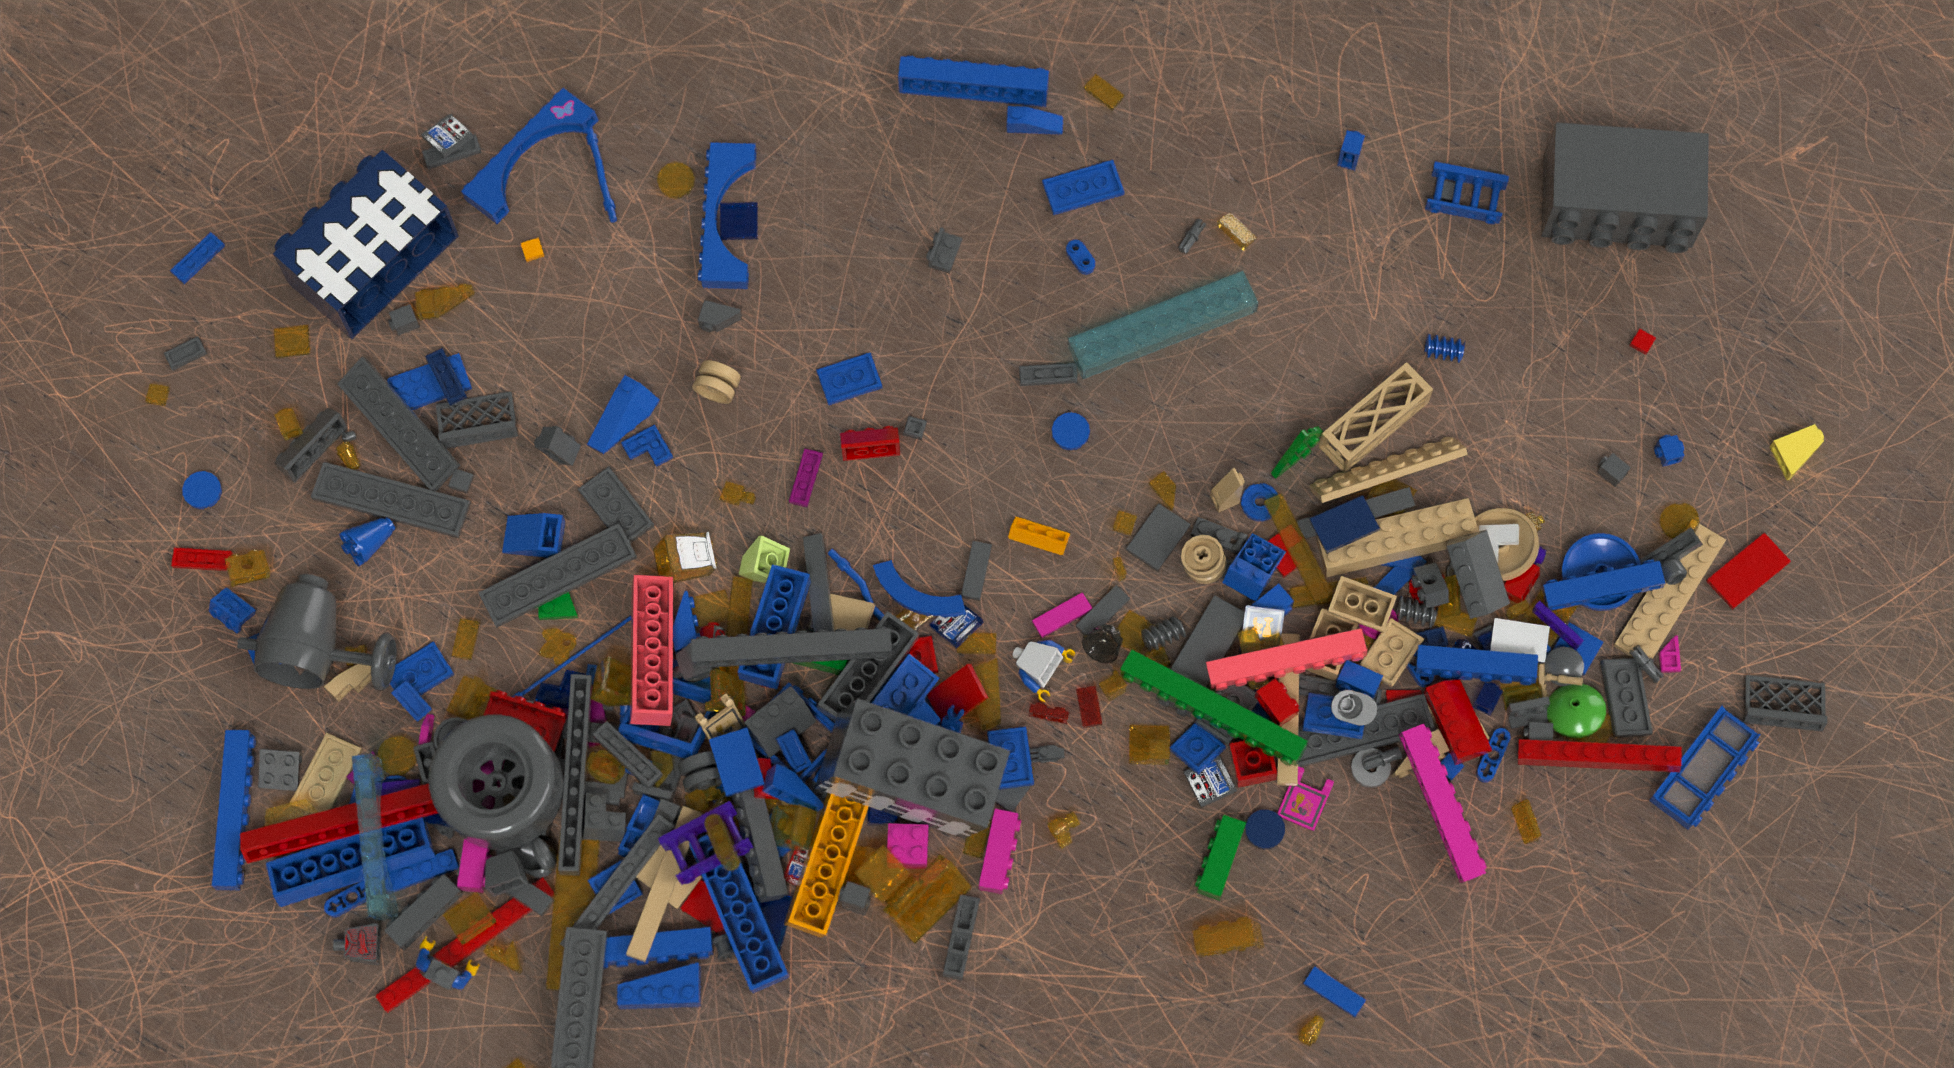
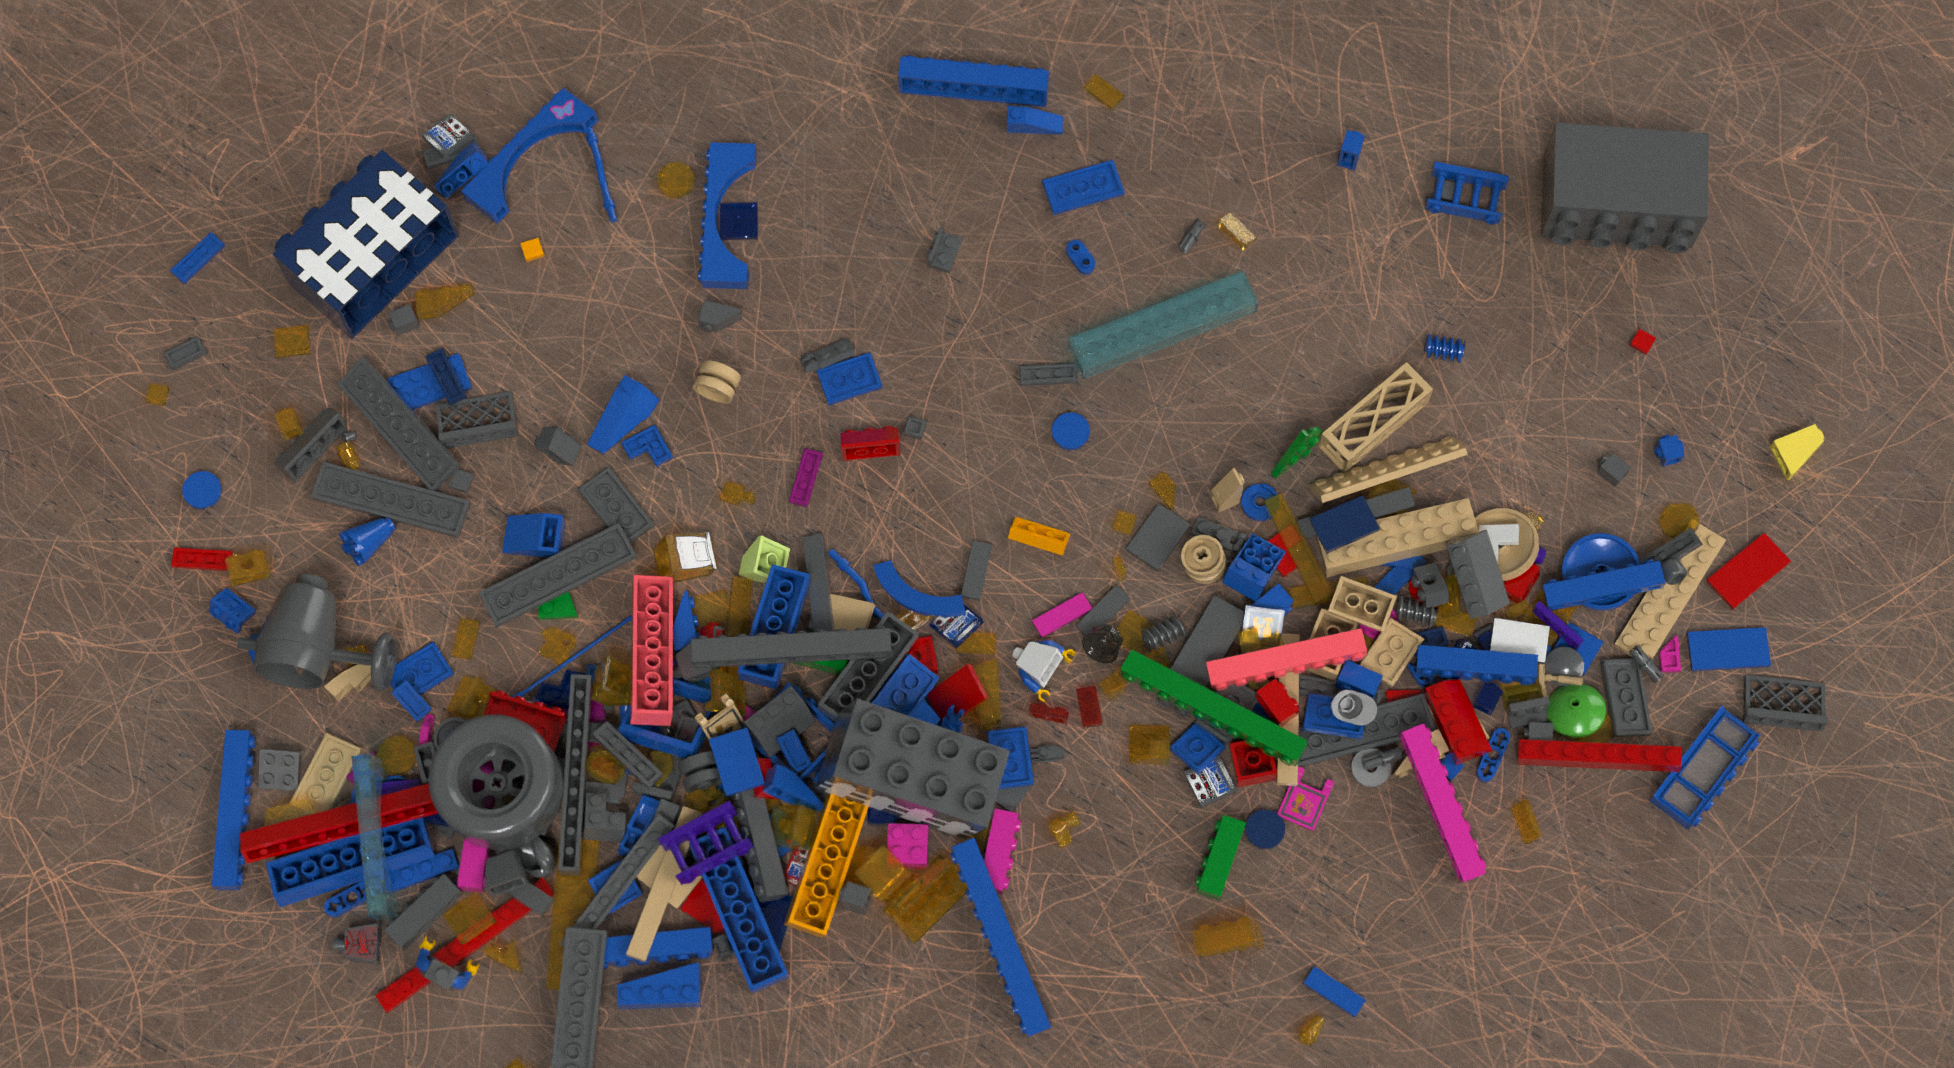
(461, 170): none -> blue slope
(717, 836): clear yellow beam -> none
(827, 356): none -> dark grey hinge
(961, 937): dark grey slope -> none
(1001, 937): none -> blue brick
(1728, 649): none -> blue tile

